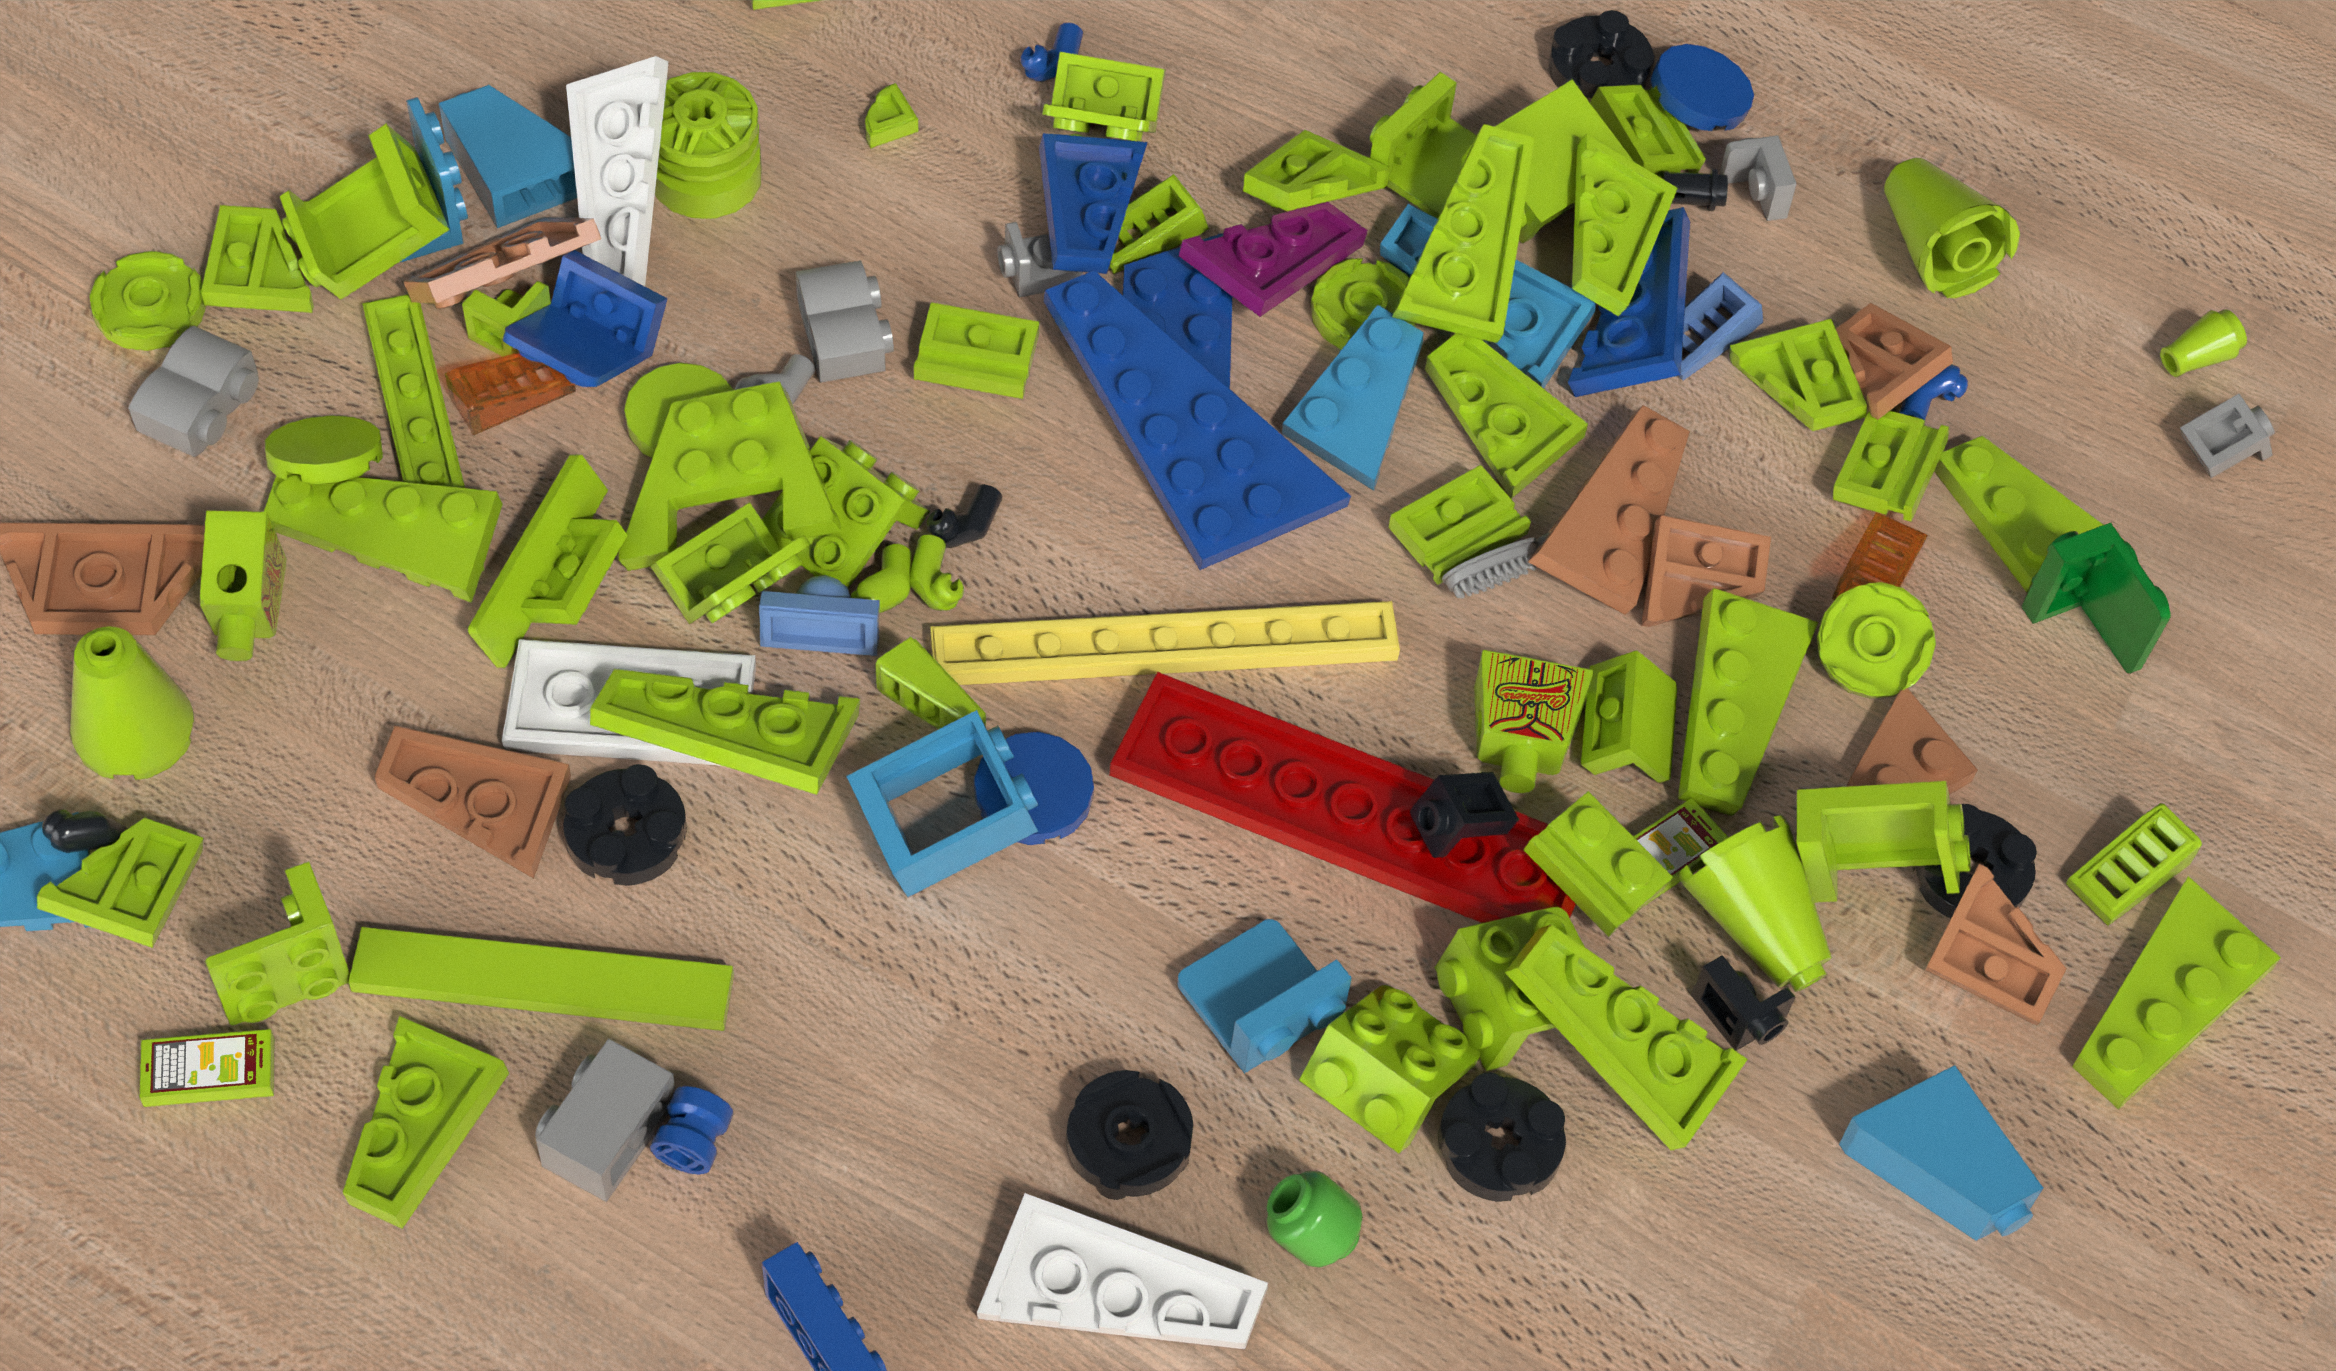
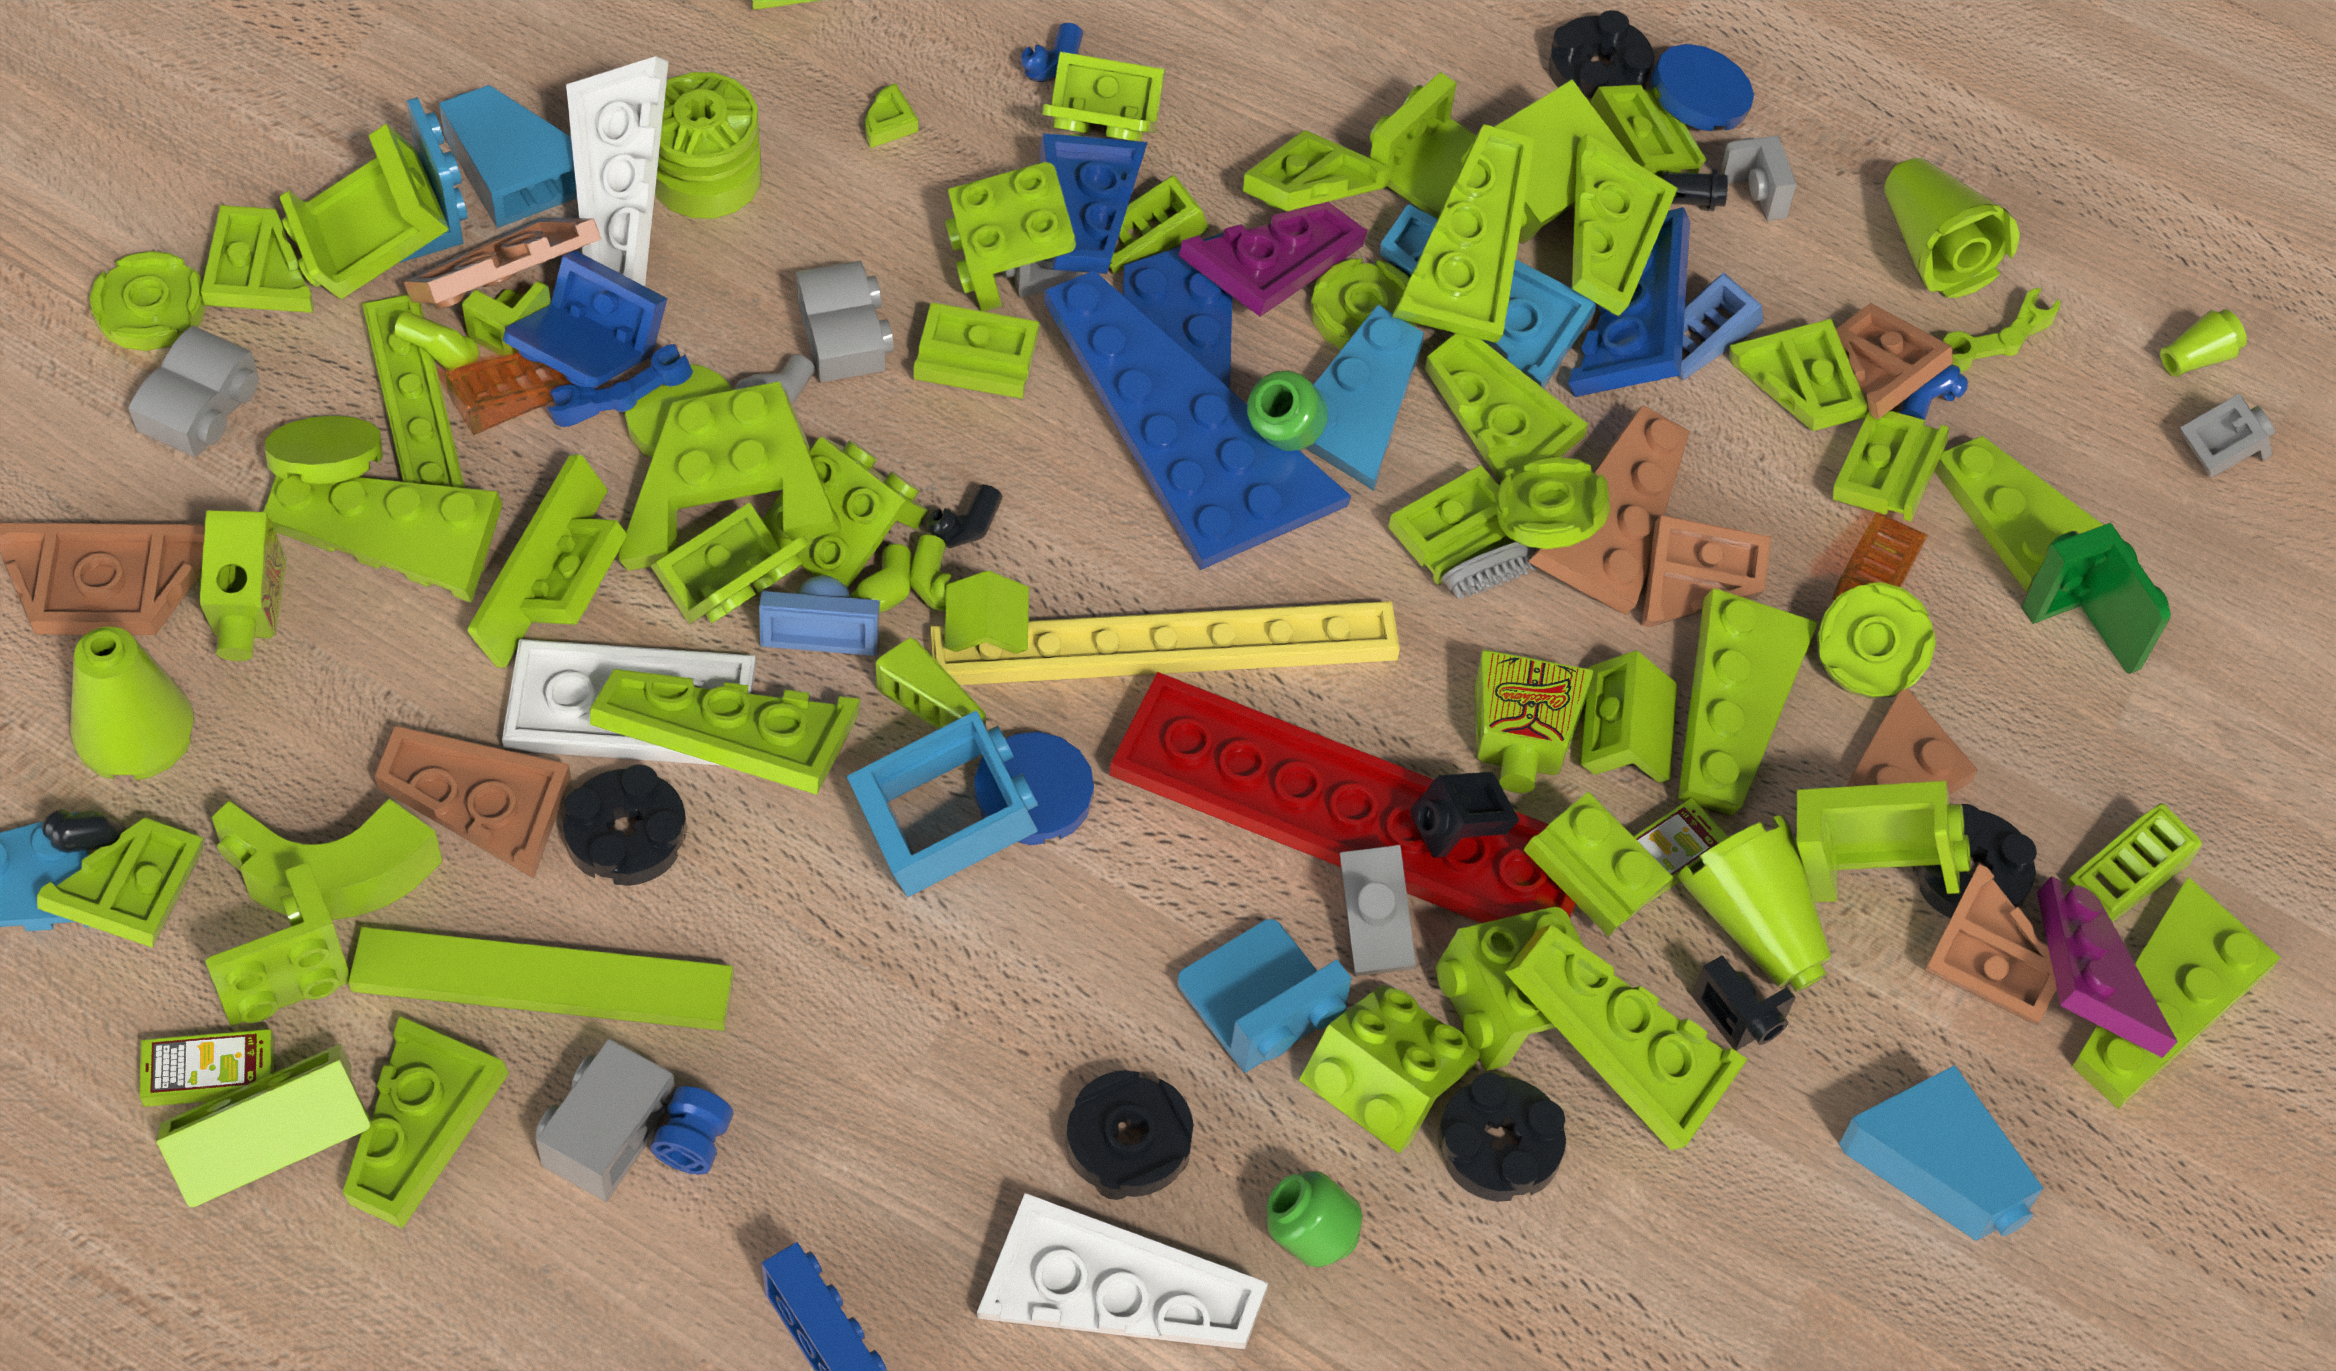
(263, 1126): none -> lime panel
(354, 873): none -> lime arch
(438, 340): none -> lime arm
(580, 403): none -> blue piece
(988, 611): none -> lime panel
(1007, 225): none -> lime bracket
(1287, 410): none -> bright green head
(1378, 910): none -> light grey tile
(1552, 503): none -> lime tile
(2009, 340): none -> lime piece
(2095, 969): none -> magenta wing

